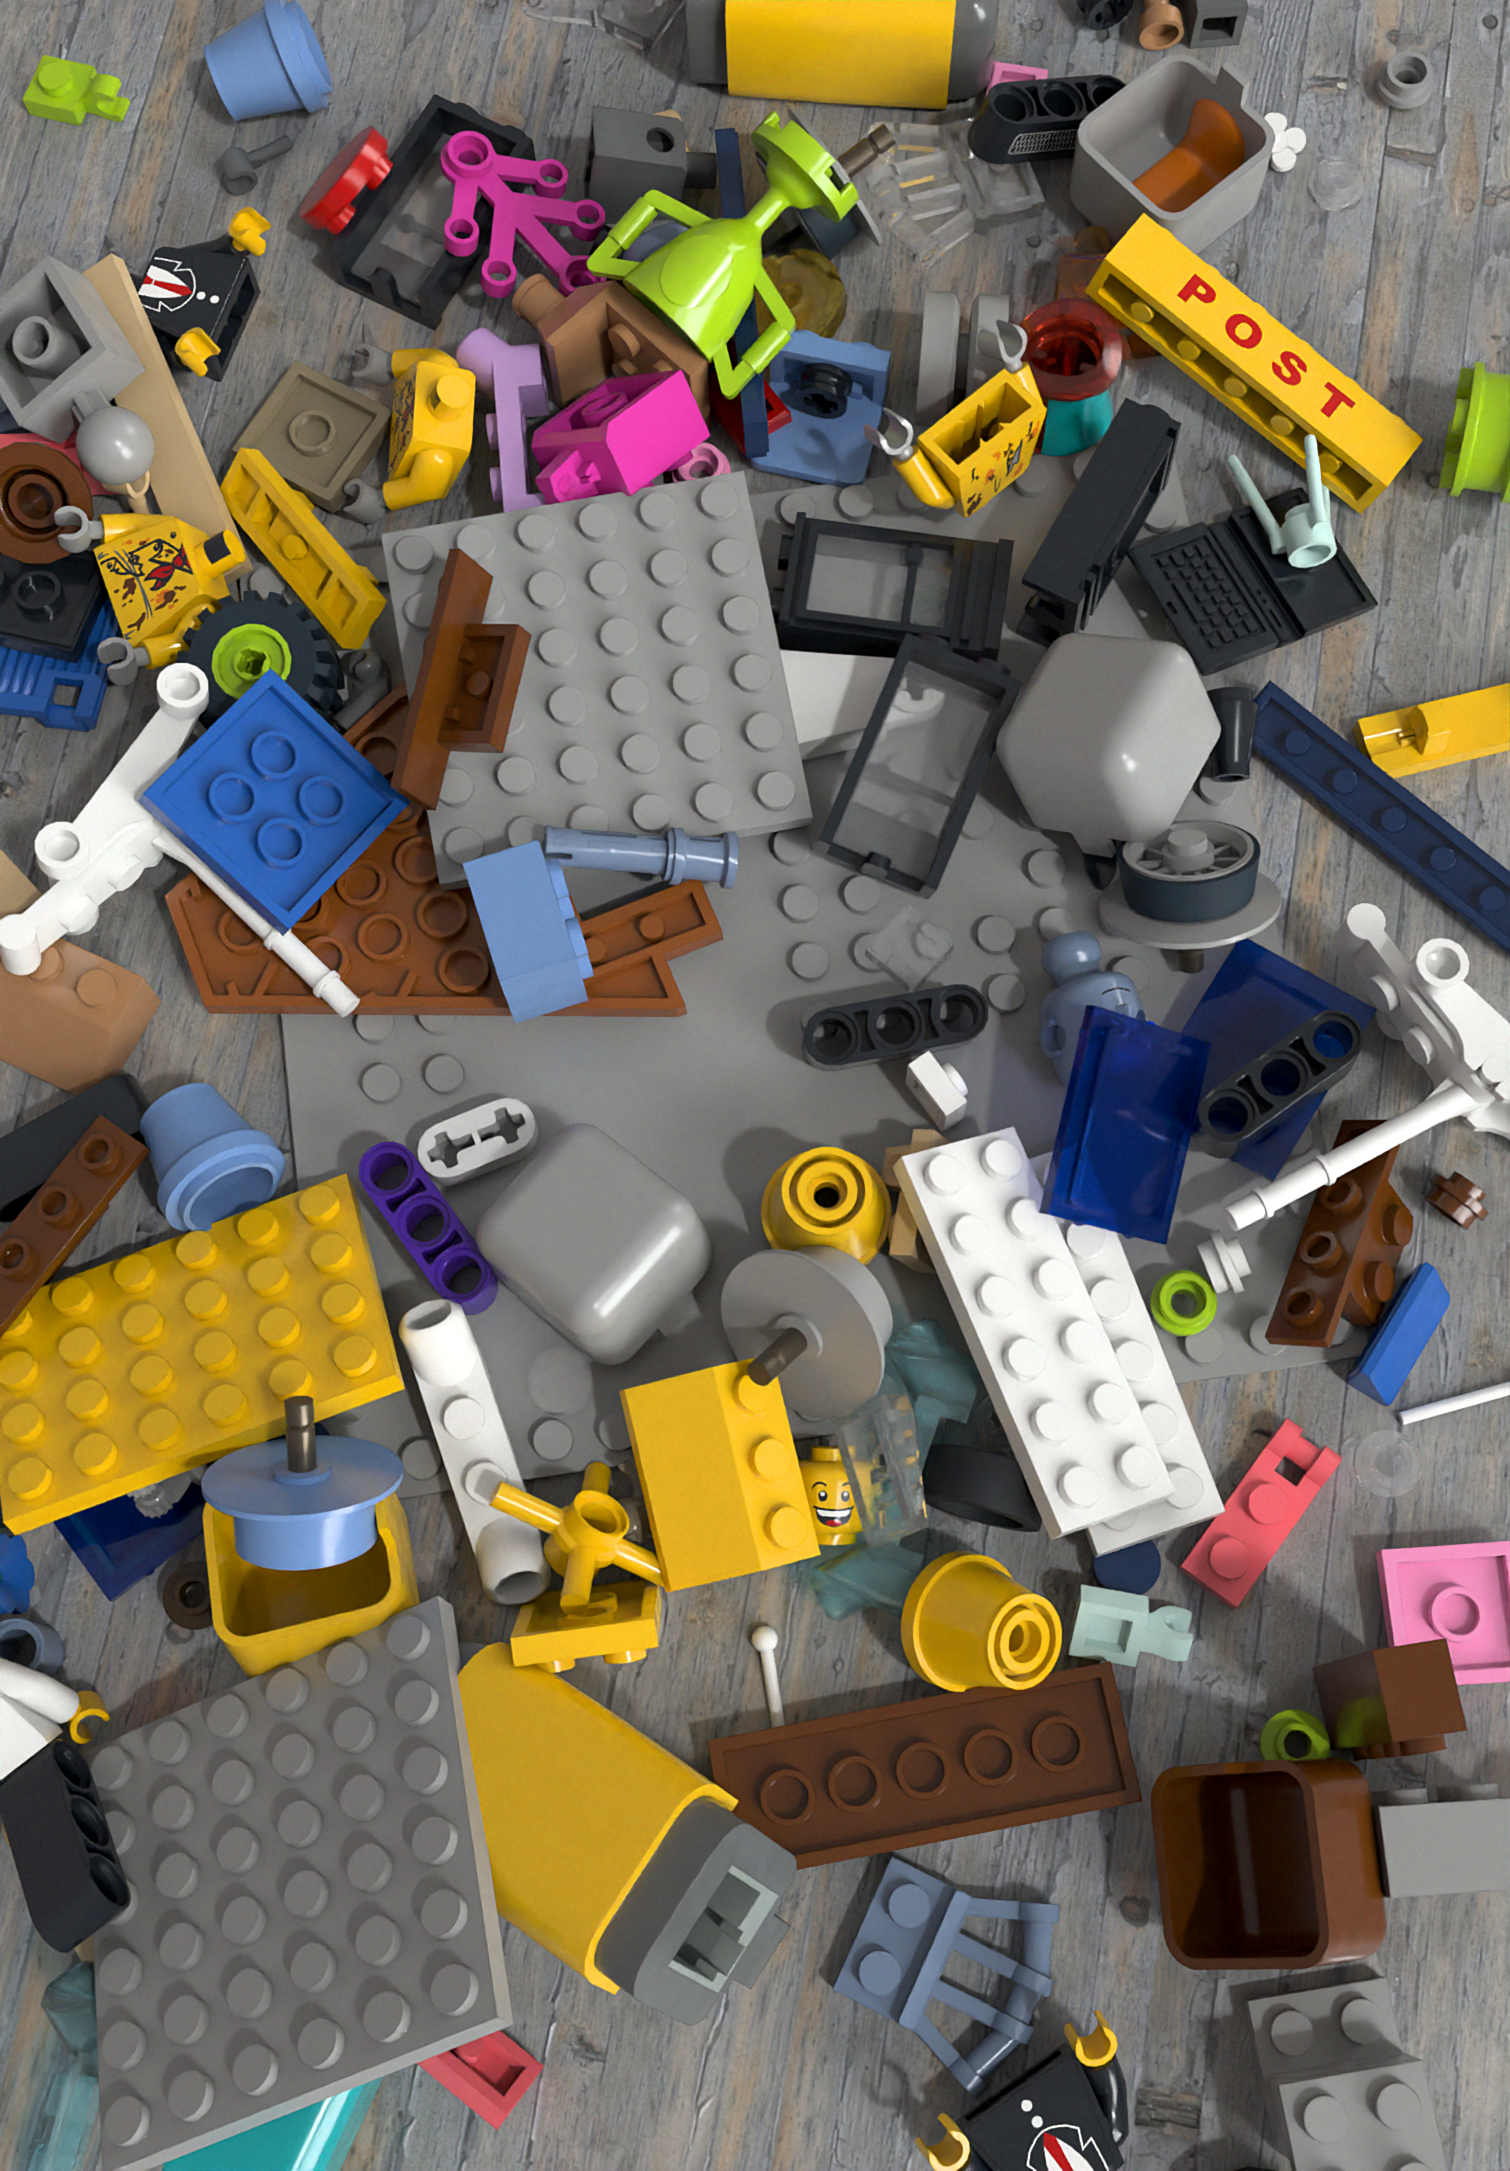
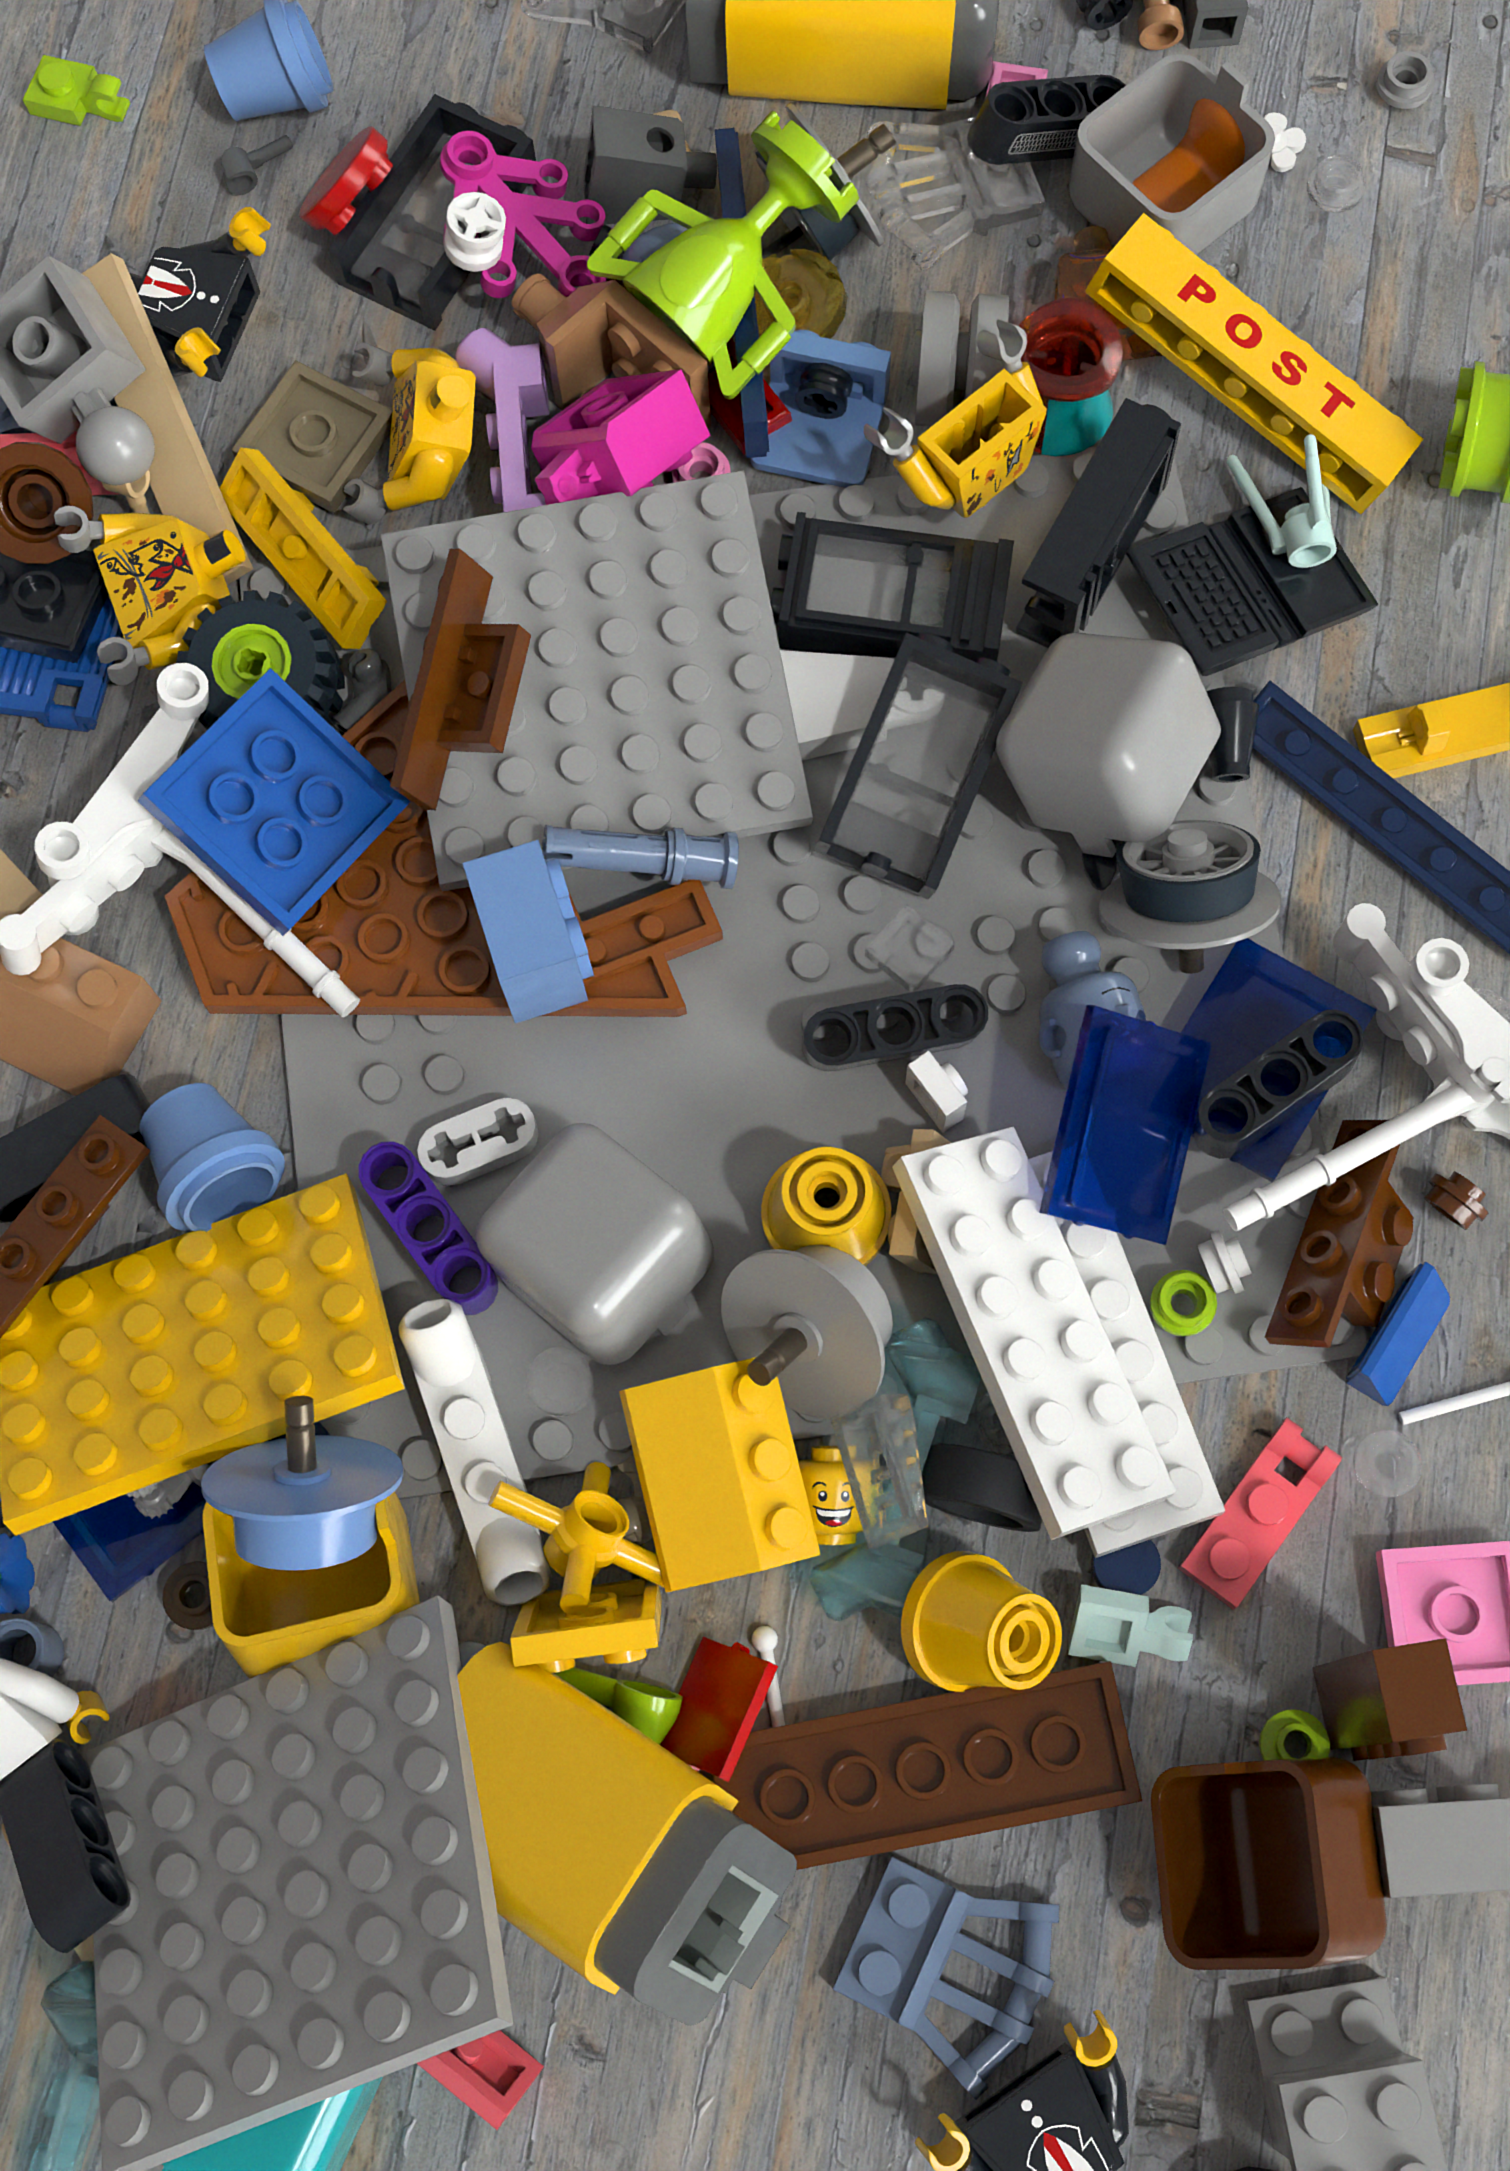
(470, 215): none -> white wheel
(638, 1703): none -> lime bar
(718, 1707): none -> red piece

